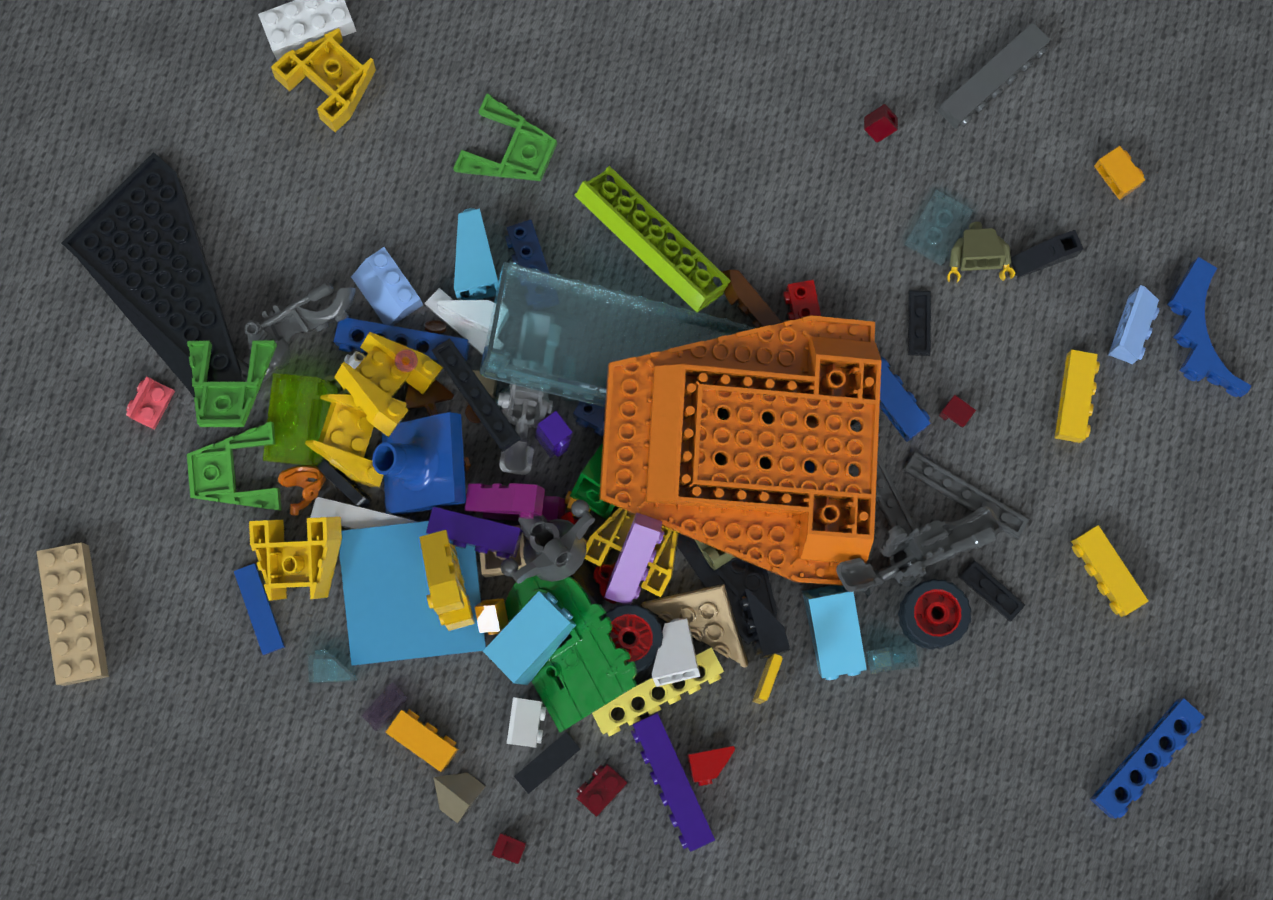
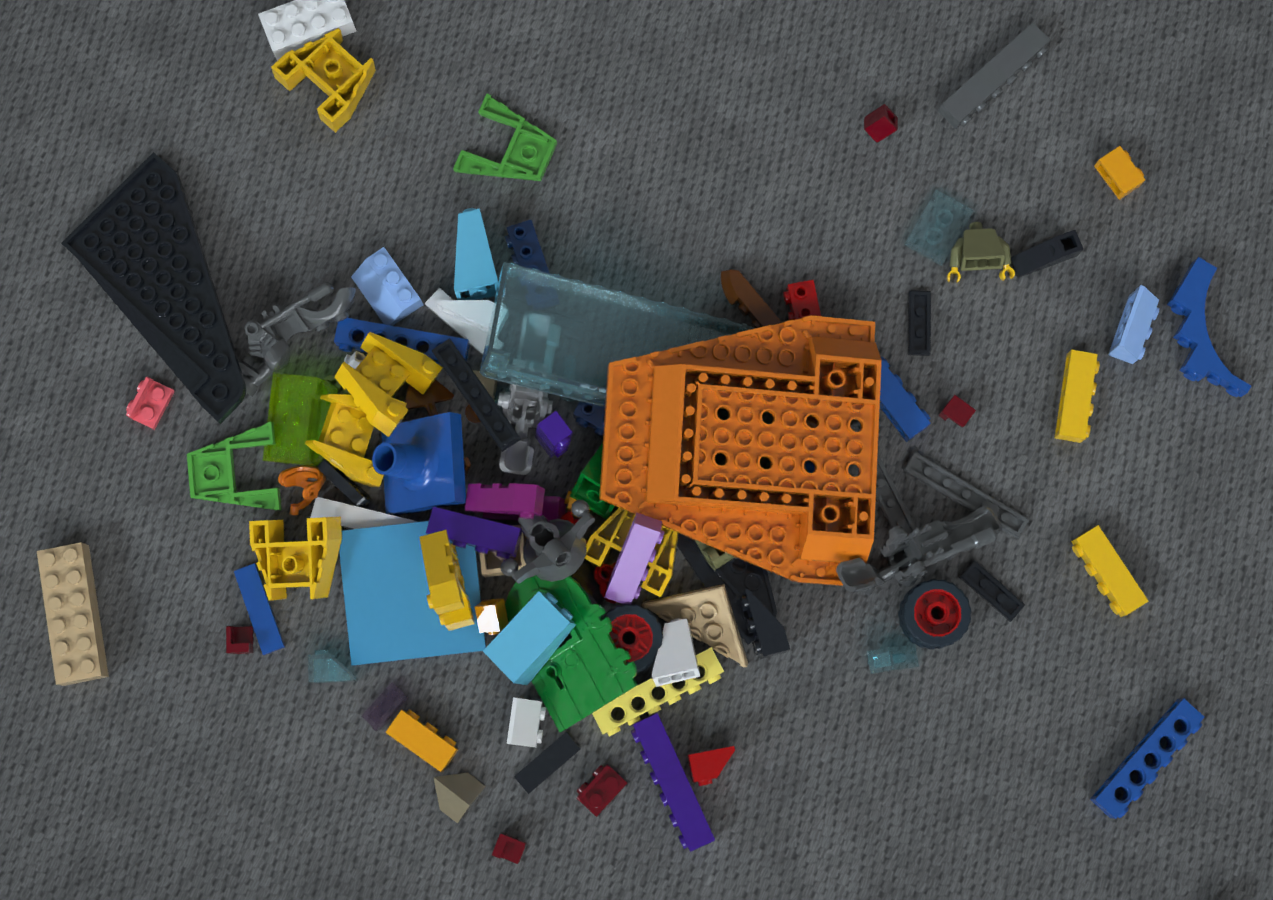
(227, 402): bright green wing -> none
(239, 640): none -> dark red panel
(413, 360): clear pink plate -> none
(435, 326): reddish brown piece -> none
(651, 241): lime tile -> none
(767, 679): yellow tile -> none
(835, 631): medium azure slope -> none

